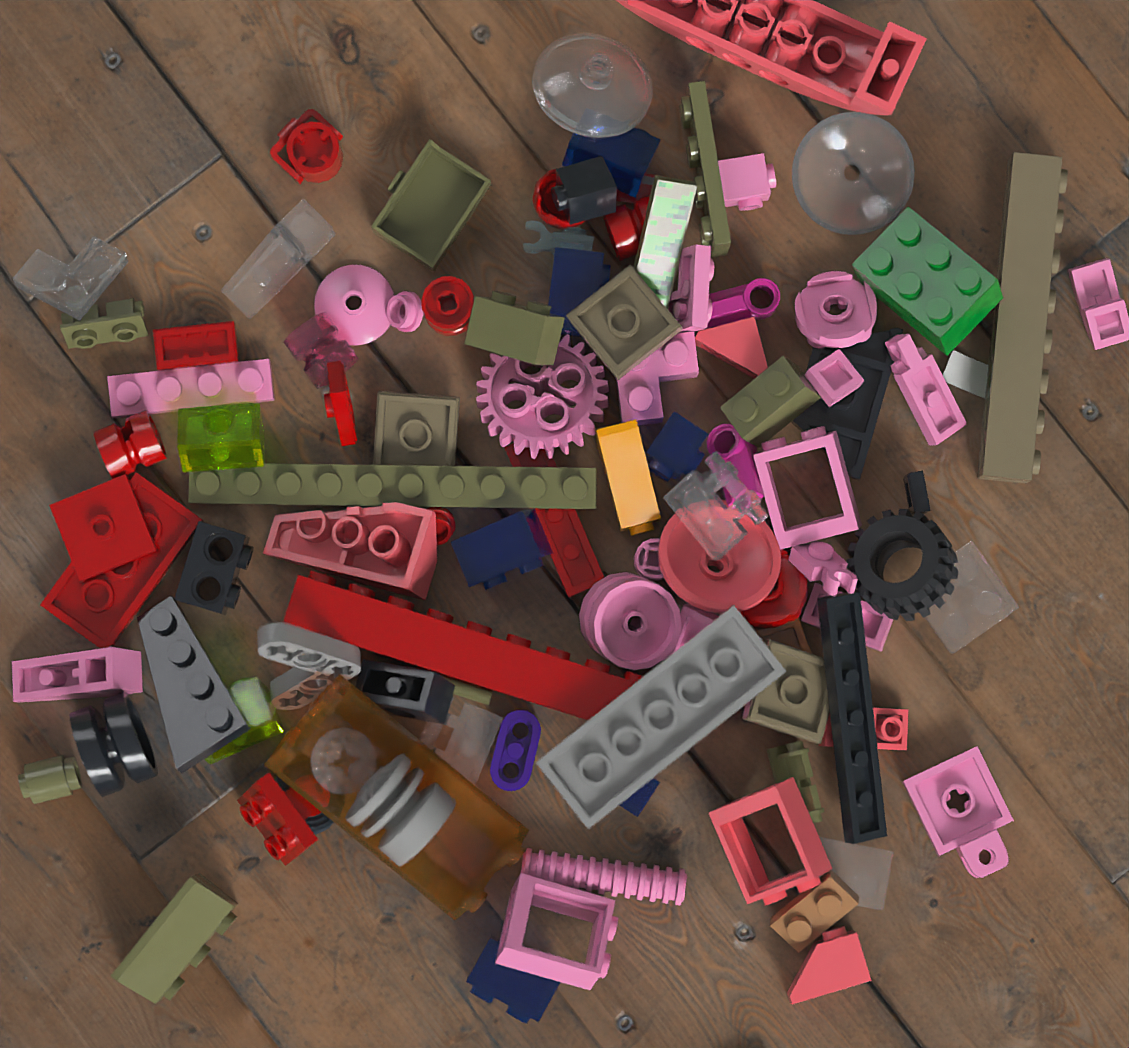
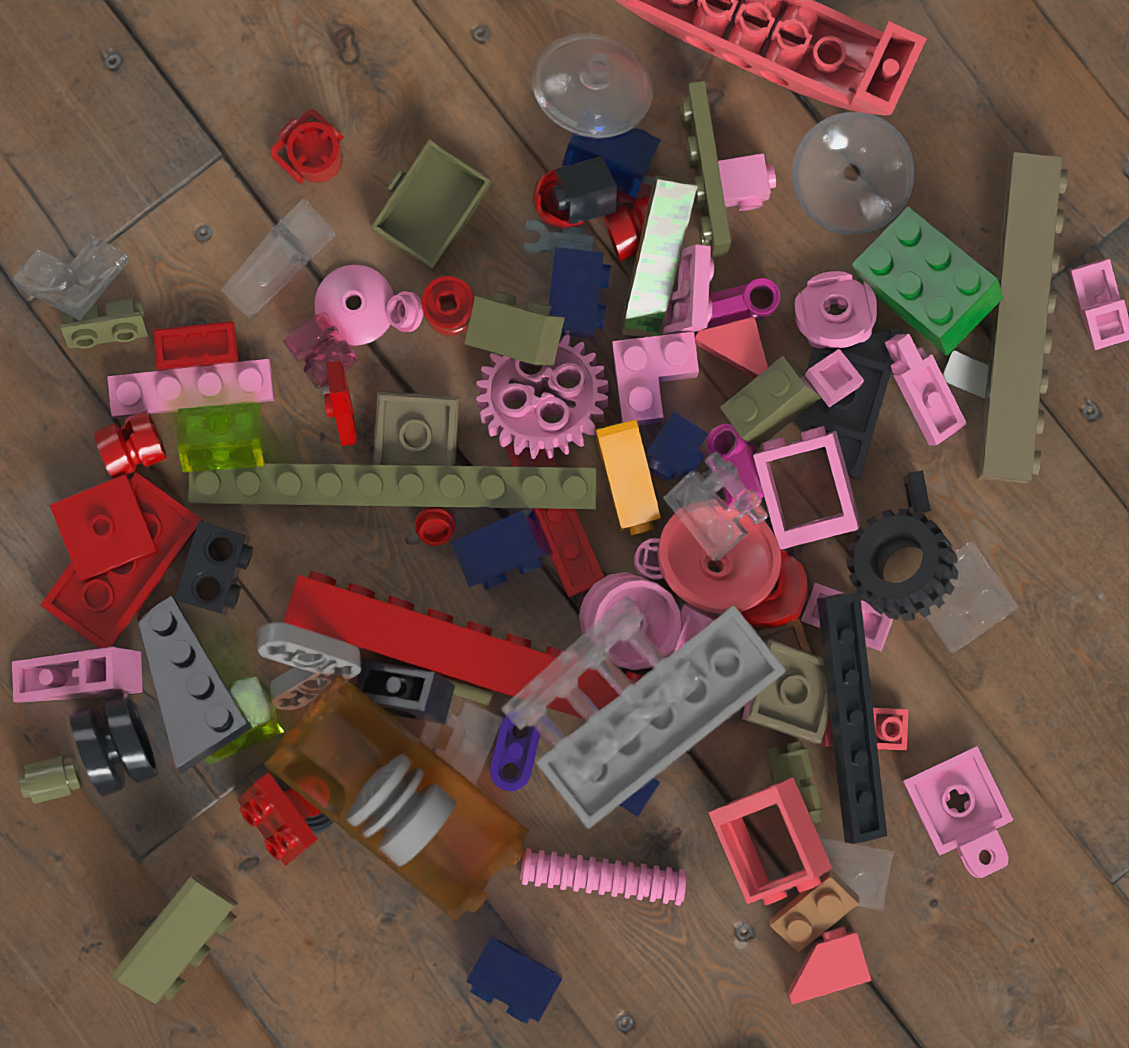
(329, 749): clear gear -> none
(375, 546): coral wedge -> none
(561, 681): none -> clear fence
(566, 901): bright pink window -> none
(624, 322): dark tan plate -> none
(822, 563): bright pink plate -> none

